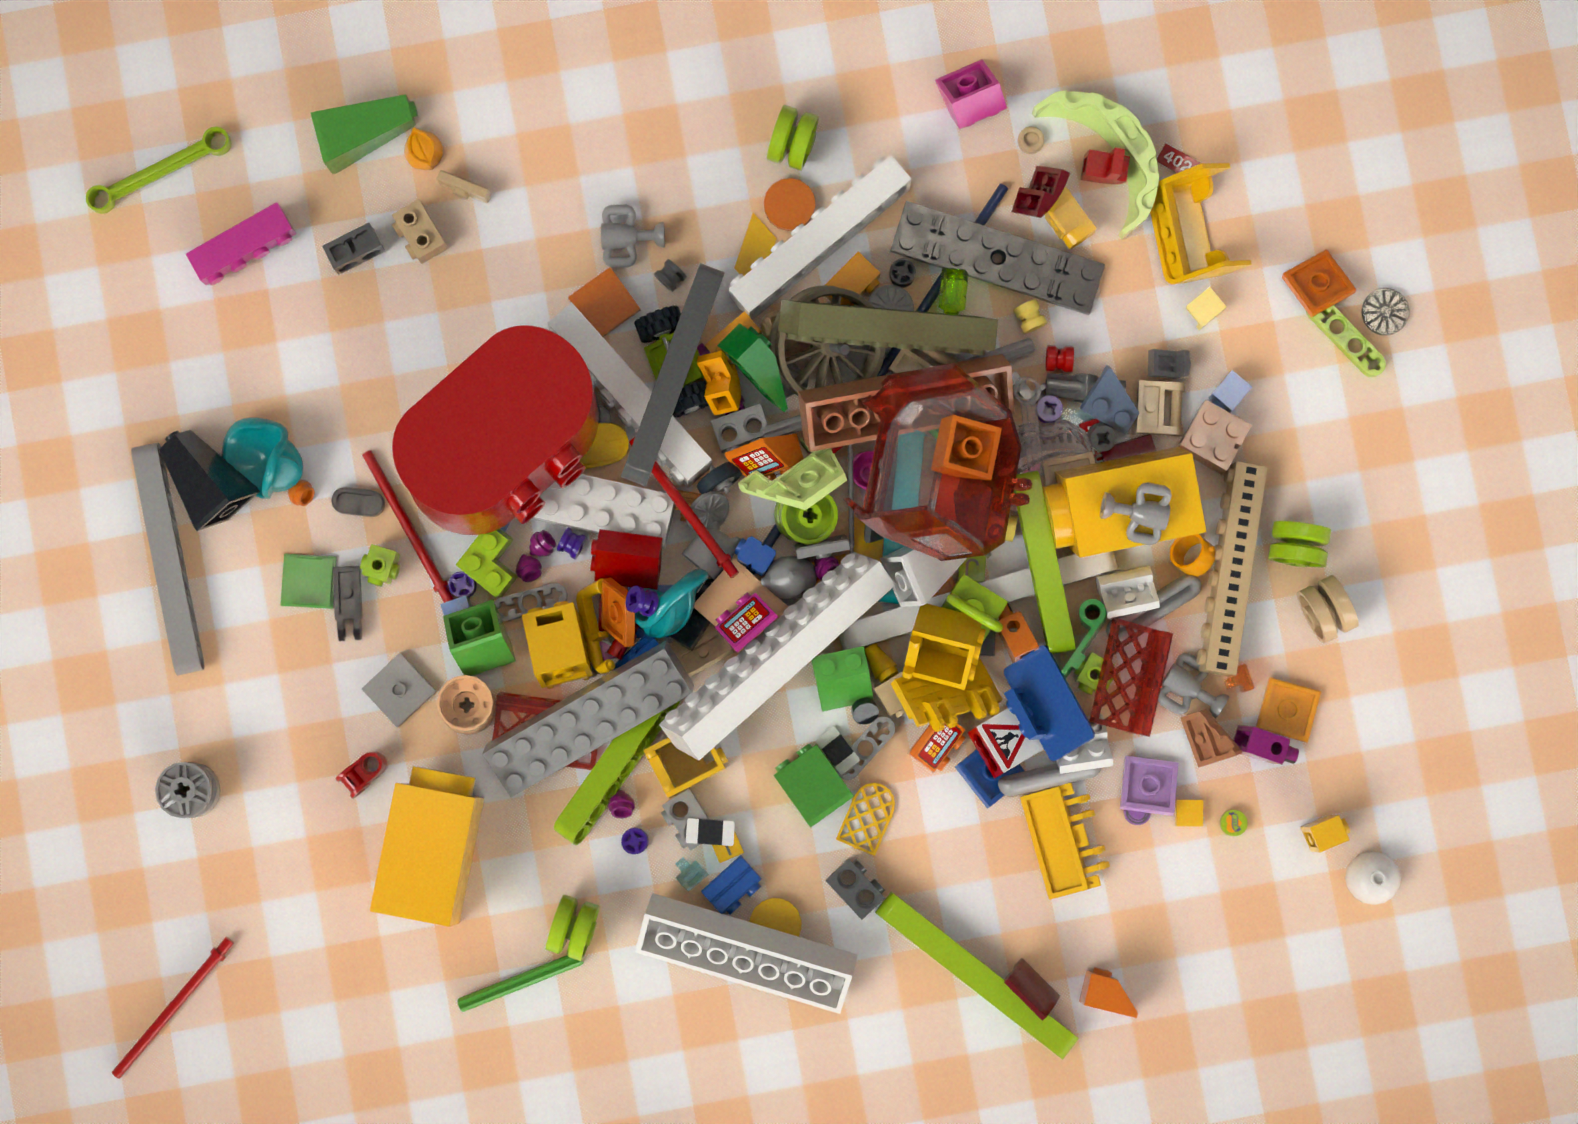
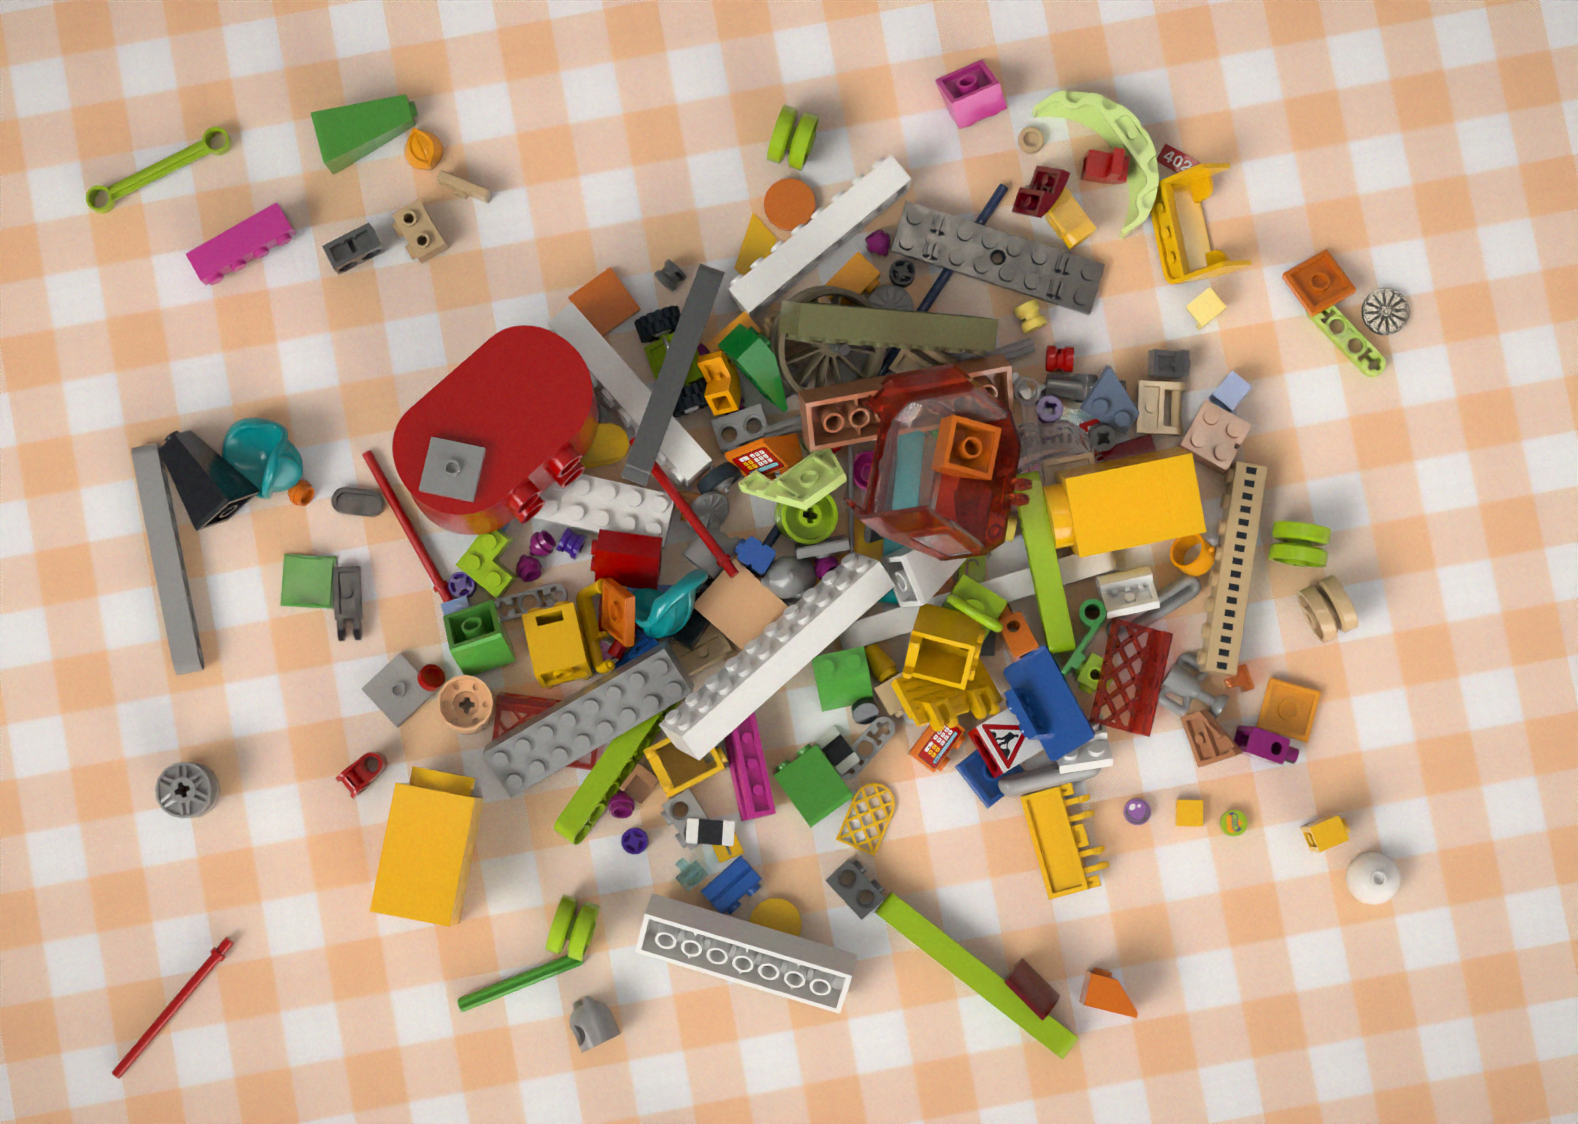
(377, 556): lime brick -> none
(431, 677): none -> red tile
(452, 469): none -> light grey plate
(592, 1023): none -> light grey piece
(625, 235): light grey piece -> none
(639, 783): none -> medium nougat panel
(642, 601): dark purple wheel -> none
(745, 621): slope -> none
(749, 771): none -> dark pink brick
(878, 242): none -> magenta plate
(953, 290): clear neon green brick -> none
(1142, 512): light grey piece -> none
(1149, 785): lavender tile -> none

